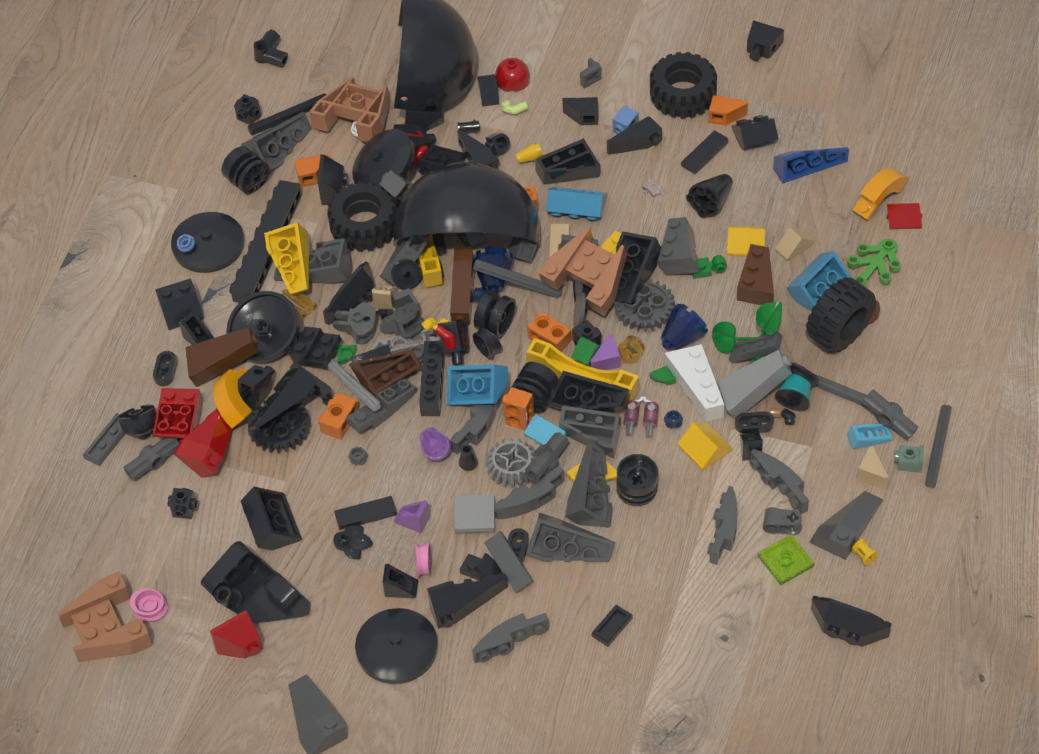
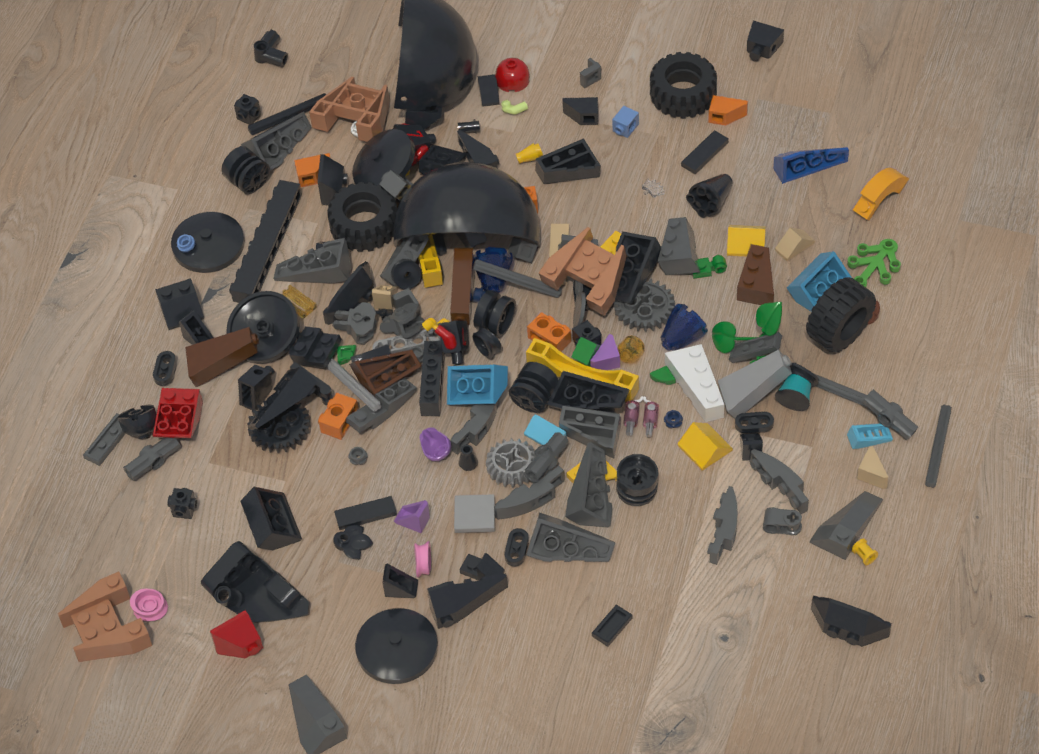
(205, 445): red wedge -> none
(228, 399): light orange arch -> none
(290, 255): yellow wedge -> none
(497, 142): black plate -> none
(501, 638): dark grey slope -> none
(508, 562): dark grey tile -> none
(518, 408): orange brick -> none
(576, 202): dark azure slope -> none
(637, 137): black slope -> none
(755, 131): black slope -> none
(784, 413): black arm -> none
(786, 559): clear neon green plate -> none
(904, 216): red piece -> none
(910, 458): sand green brick -> none

